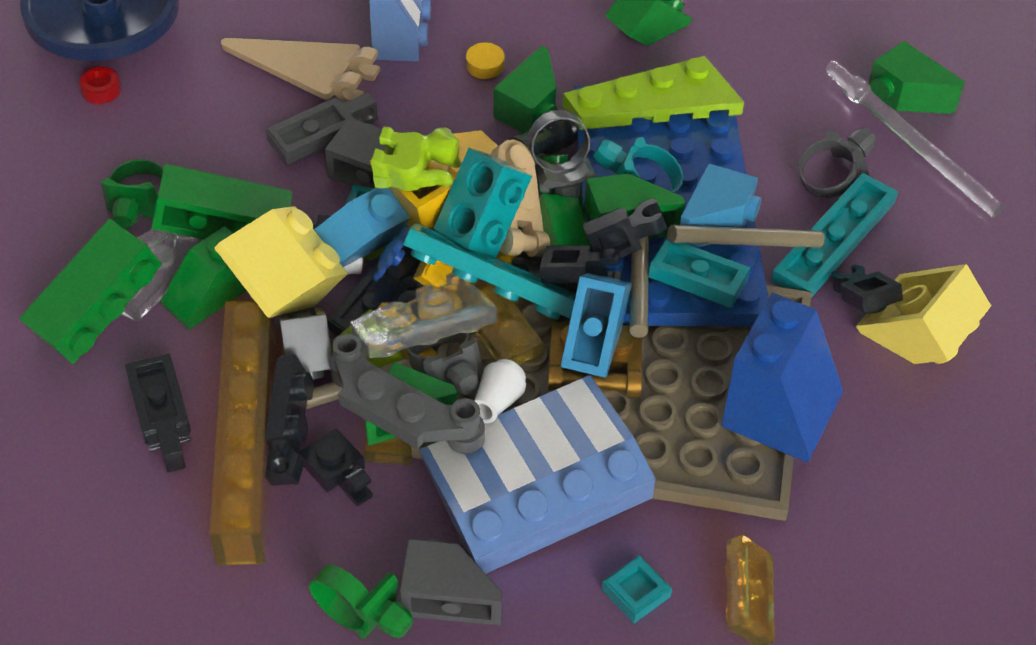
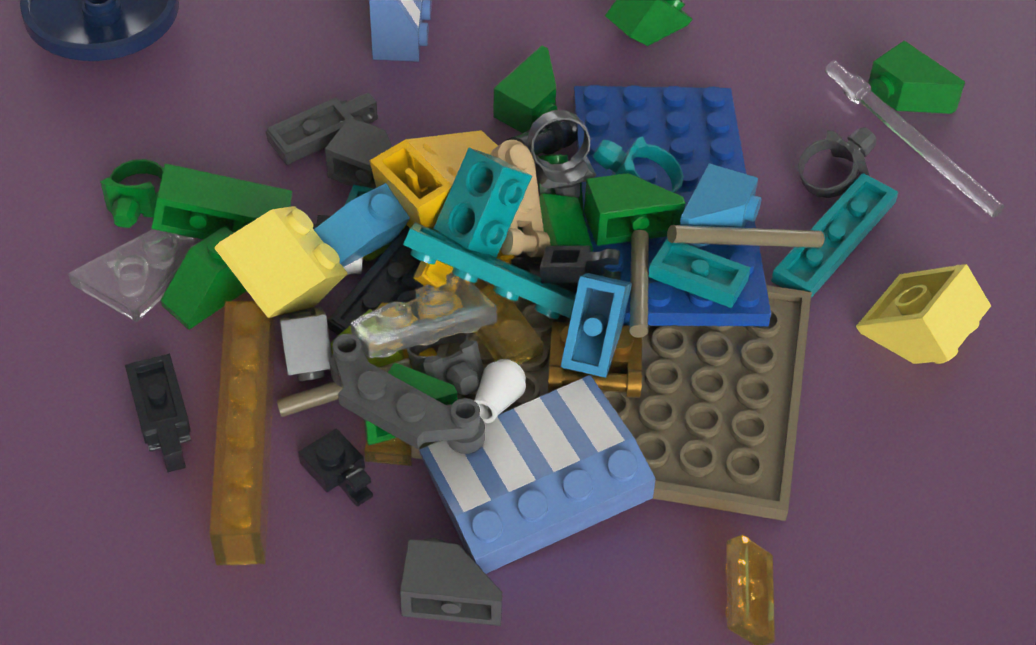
(91, 291): green brick -> none
(100, 85): red tile -> none
(287, 421): black hinge -> none
(310, 65): tan flag -> none
(364, 607): green piece -> none
(392, 253): blue piece -> none
(407, 159): lime animal -> none
(485, 60): yellow tile -> none
(624, 231): black plate -> none
(636, 589): teal tile -> none
(654, 95): lime wing -> none
(783, 380): blue slope -> none
(867, 292): black plate -> none

